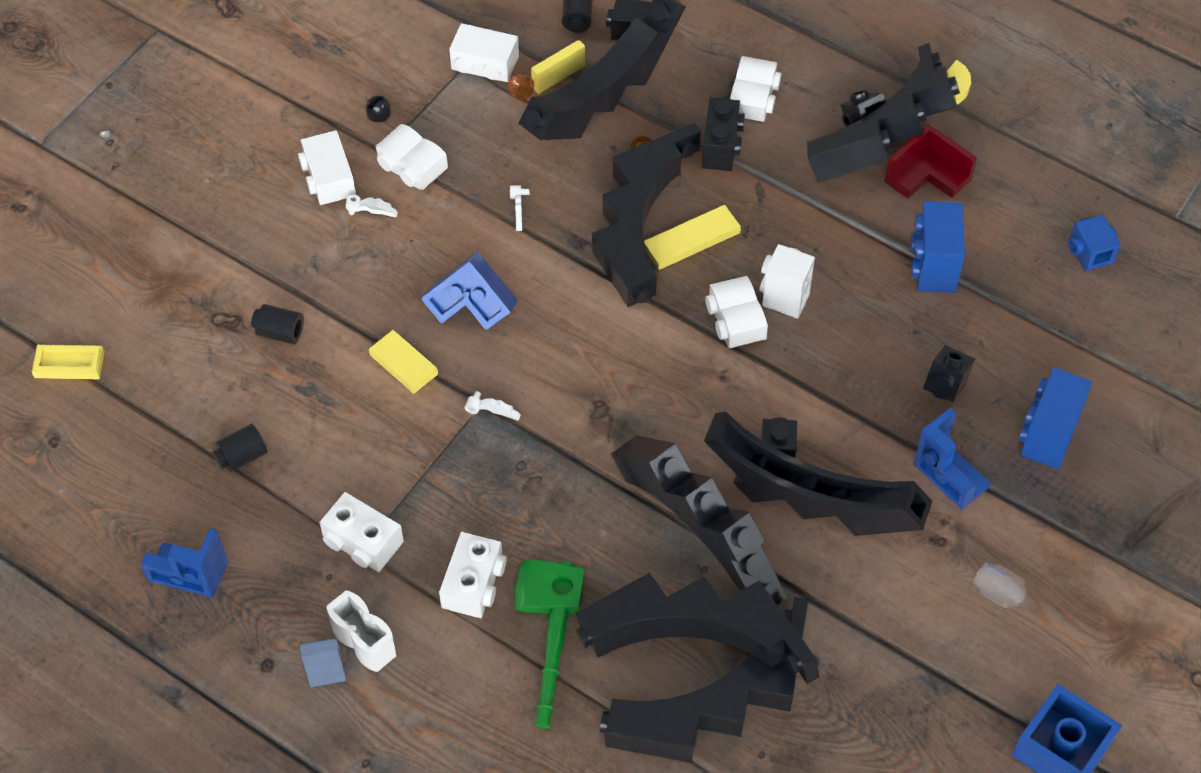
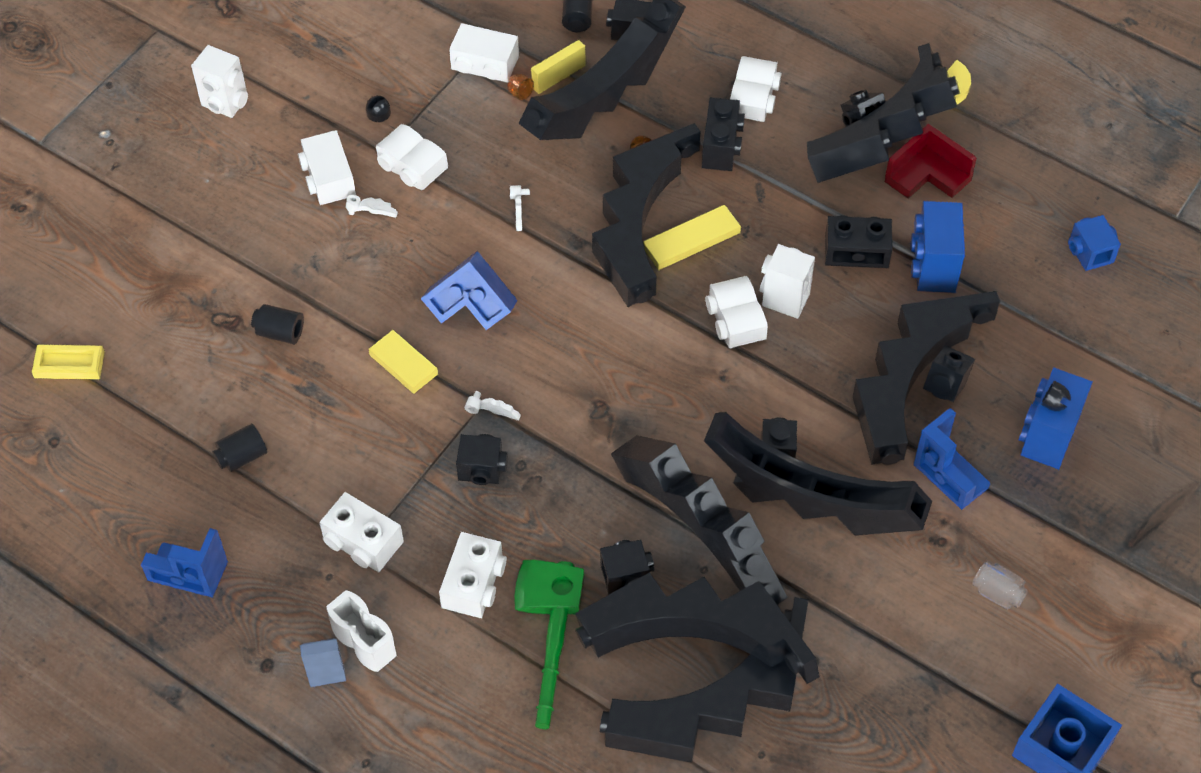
(220, 81): none -> white brick
(480, 459): none -> black brick
(624, 563): none -> black brick
(858, 241): none -> black brick
(924, 333): none -> black arch
(1054, 396): none -> black hinge

